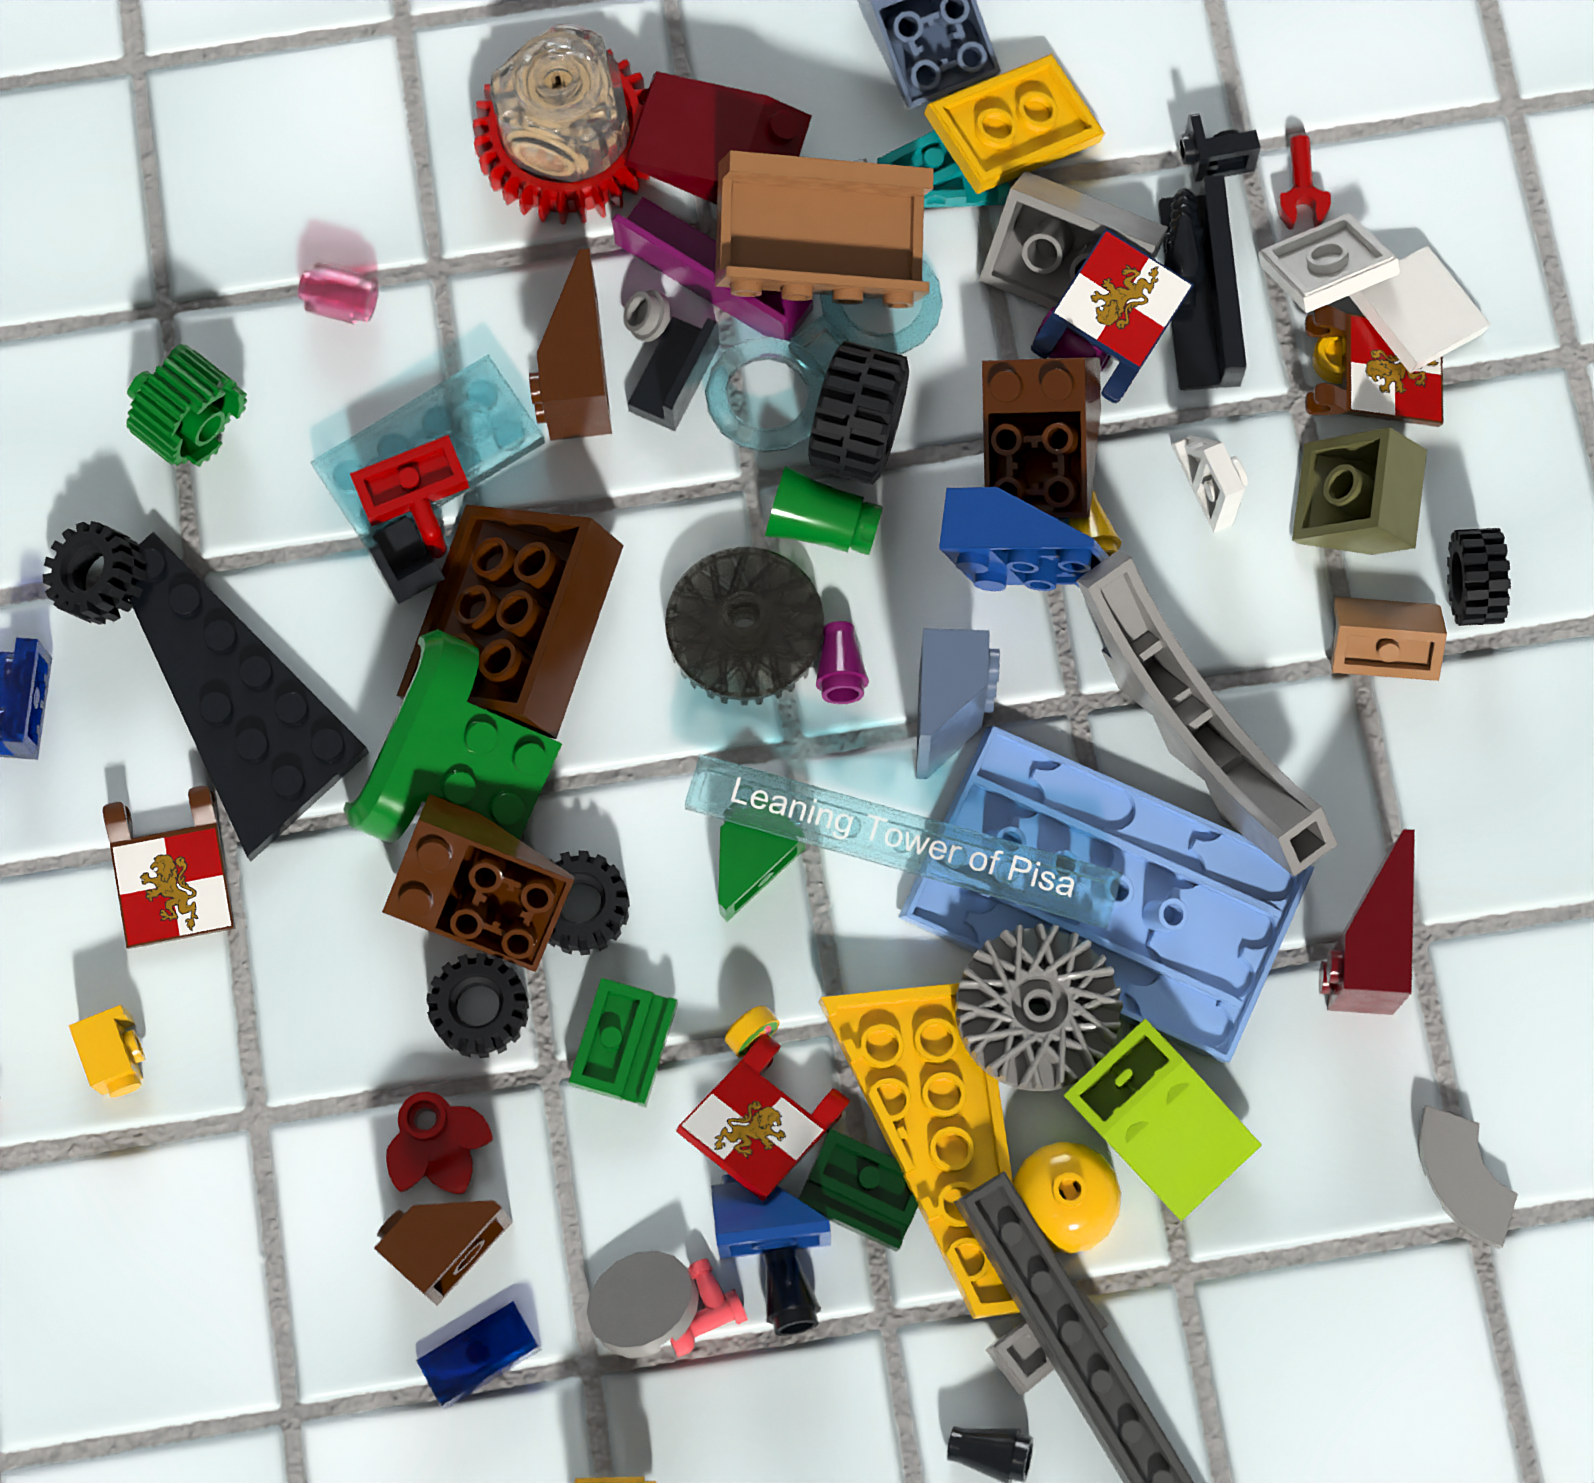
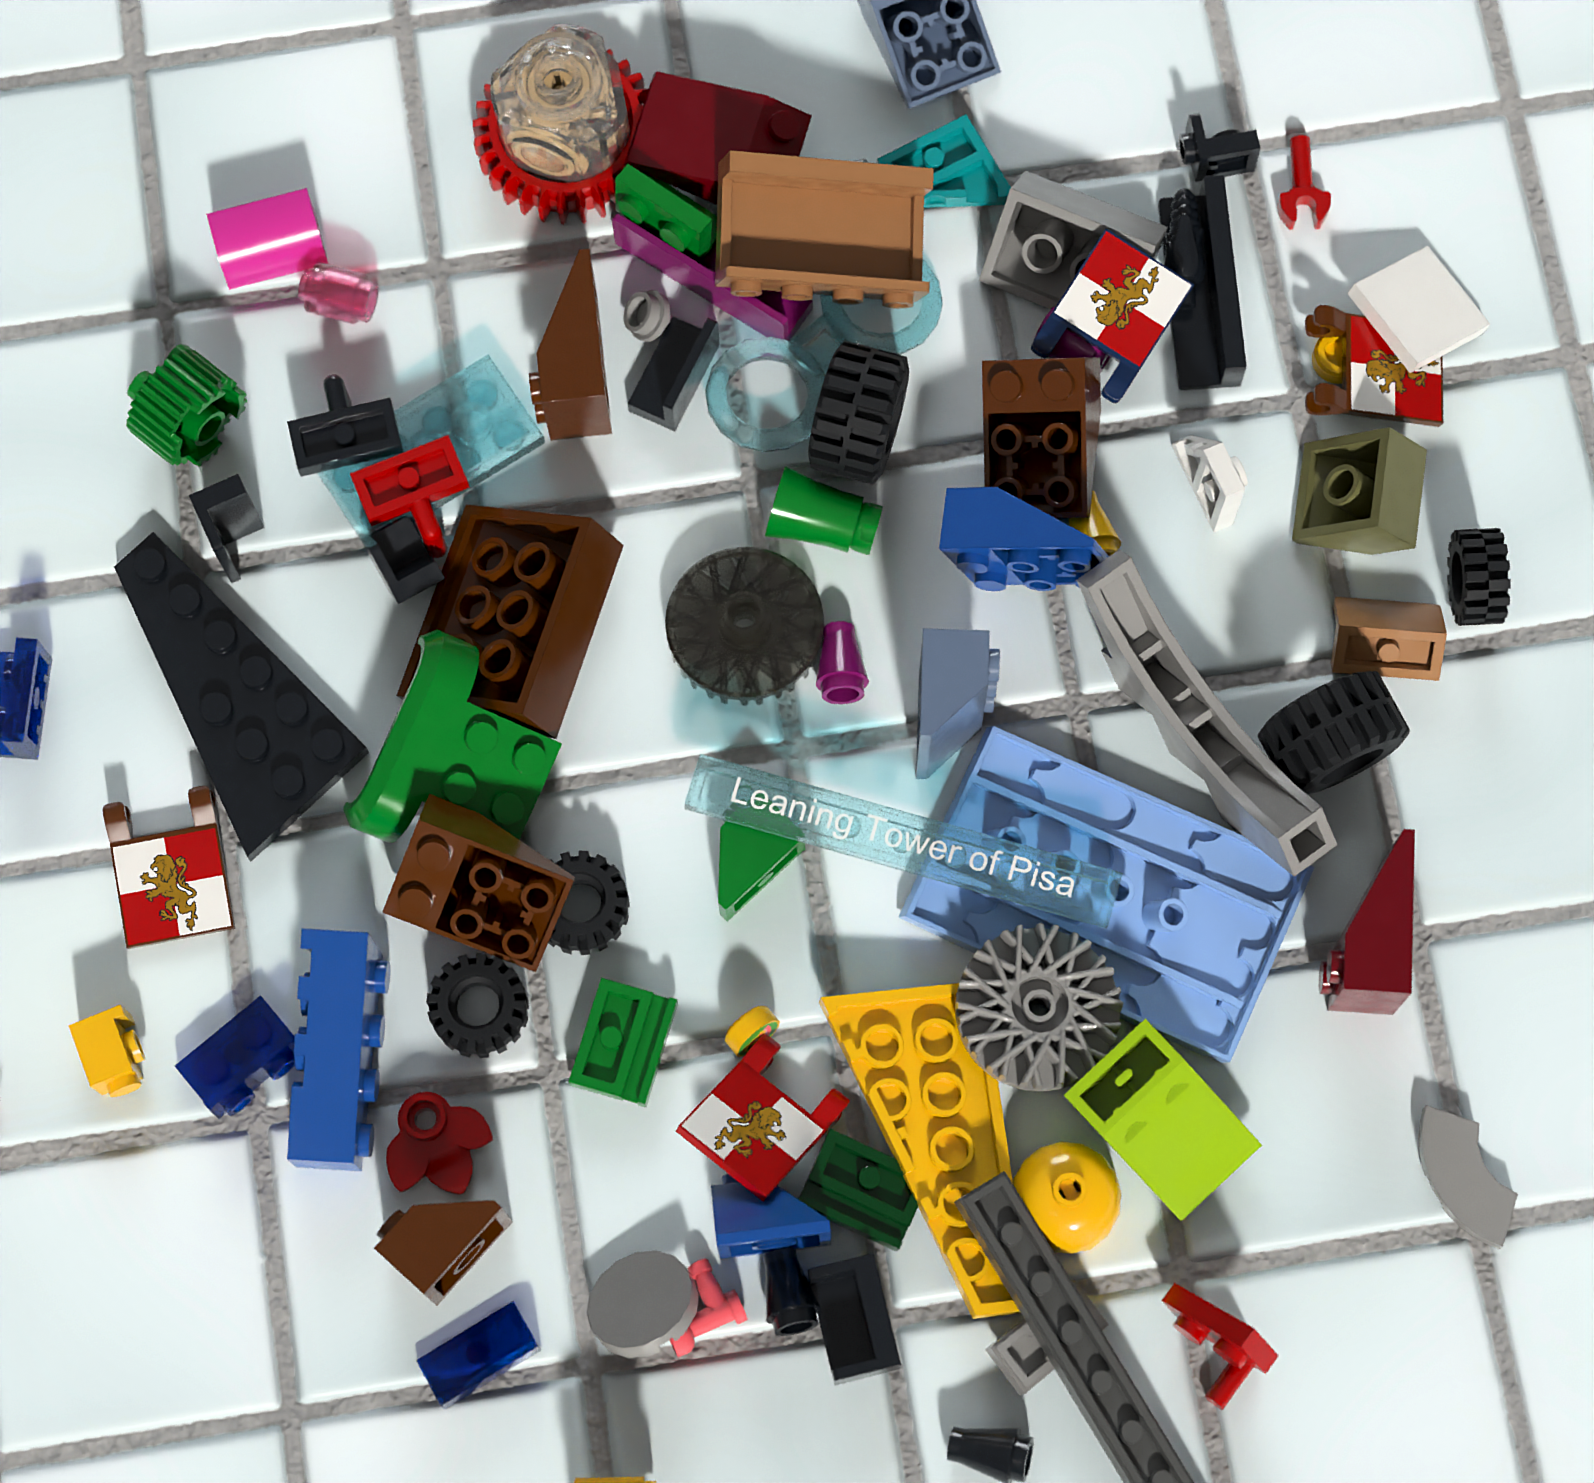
(72, 565): black tyre -> none
(226, 517): none -> black panel
(239, 1059): none -> clear blue bracket
(267, 238): none -> dark pink brick
(337, 1050): none -> blue wedge
(344, 433): none -> black plate
(665, 213): none -> green bracket
(854, 1319): none -> black panel
(1014, 123): yellow tile -> none
(1231, 1337): none -> red plate
(1328, 262): white tile -> none
(1334, 731): none -> black tyre

